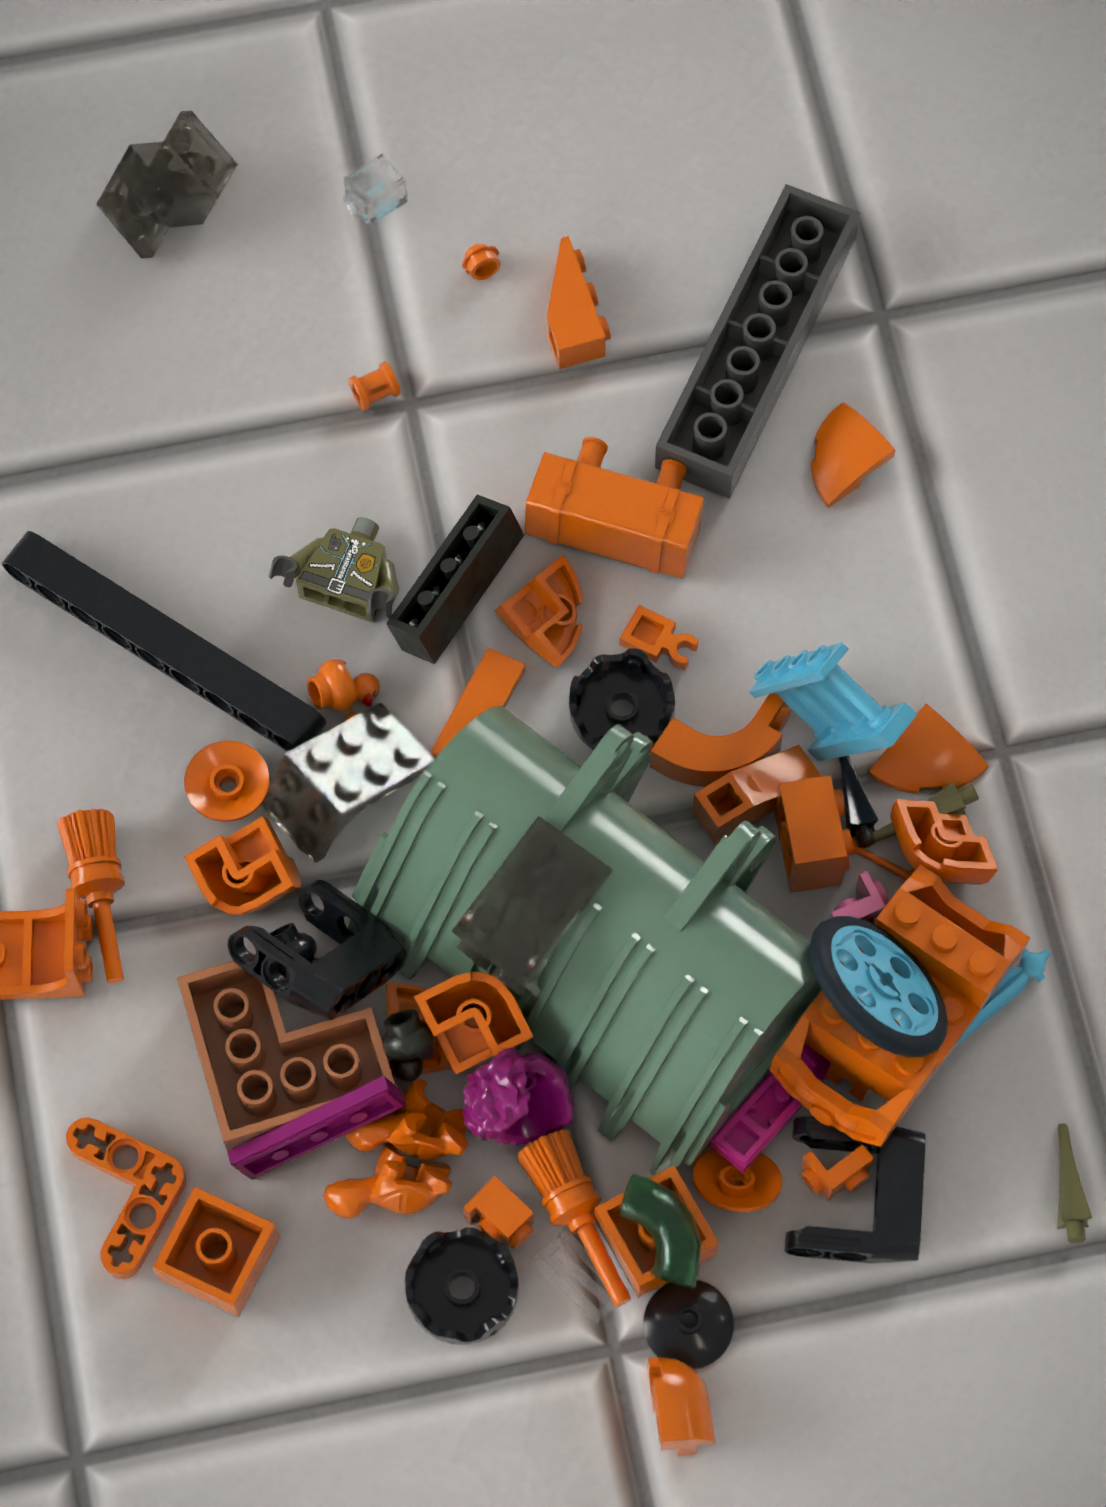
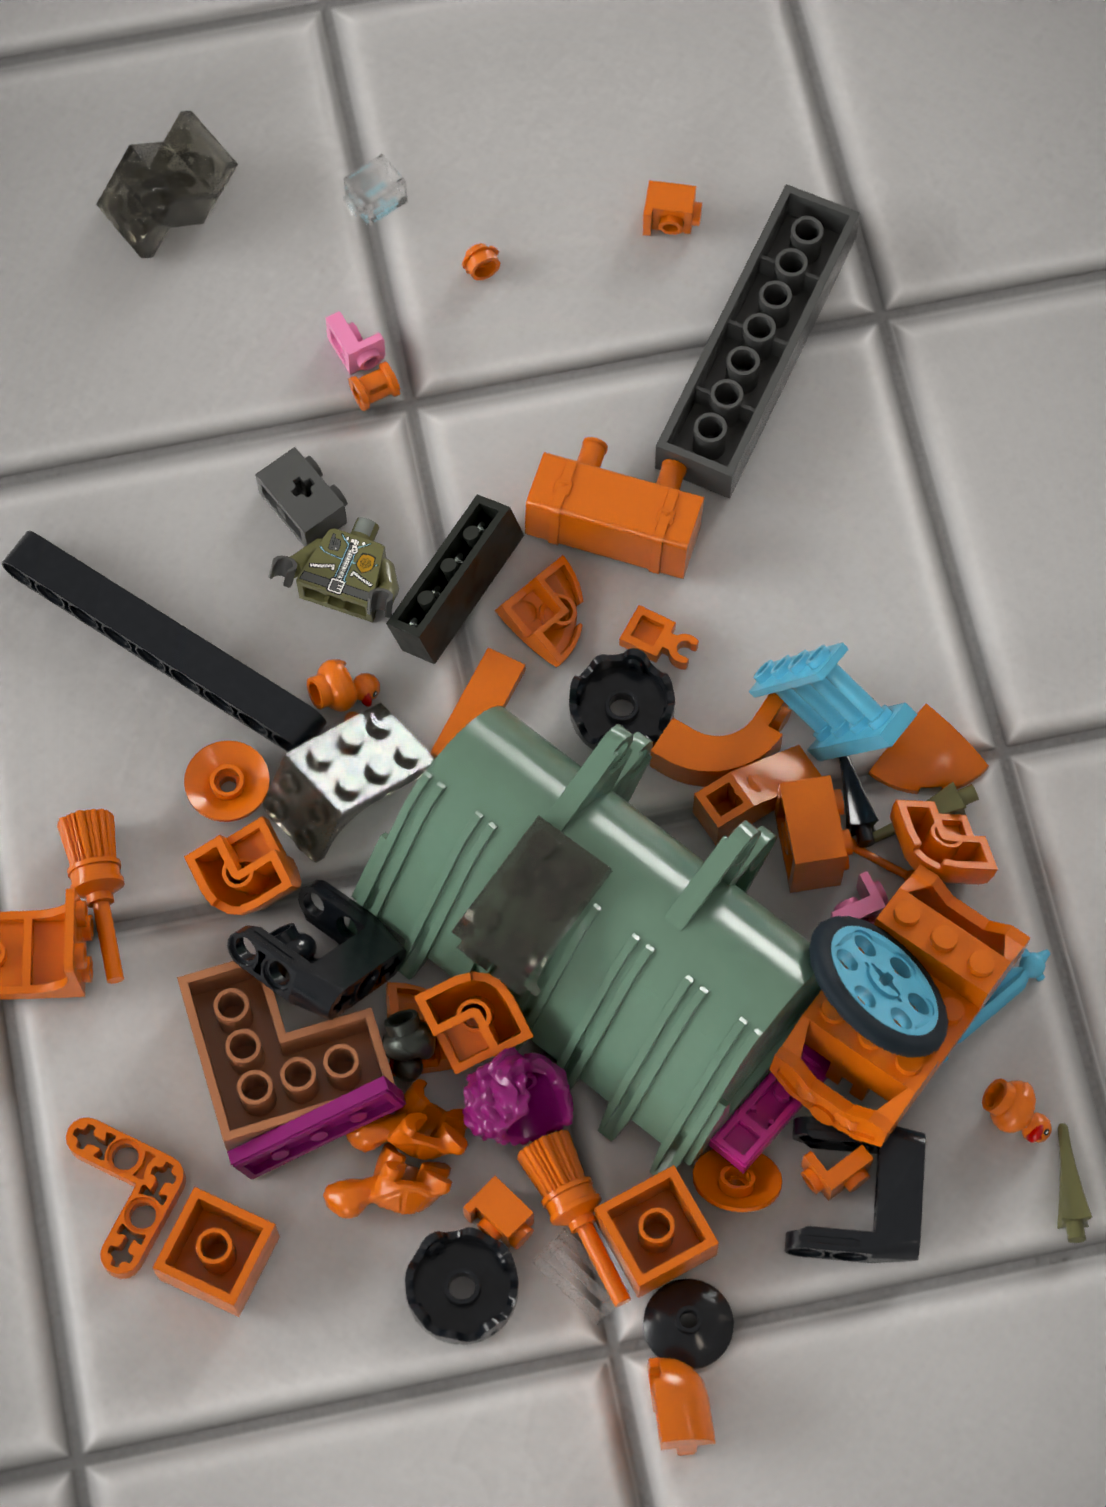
(301, 496): none -> dark grey brick
(351, 349): none -> bright pink bracket
(572, 320): orange slope -> none
(669, 1225): clear green cylinder -> none
(671, 208): none -> orange brick
(846, 453): orange brick -> none
(1013, 1108): none -> orange animal

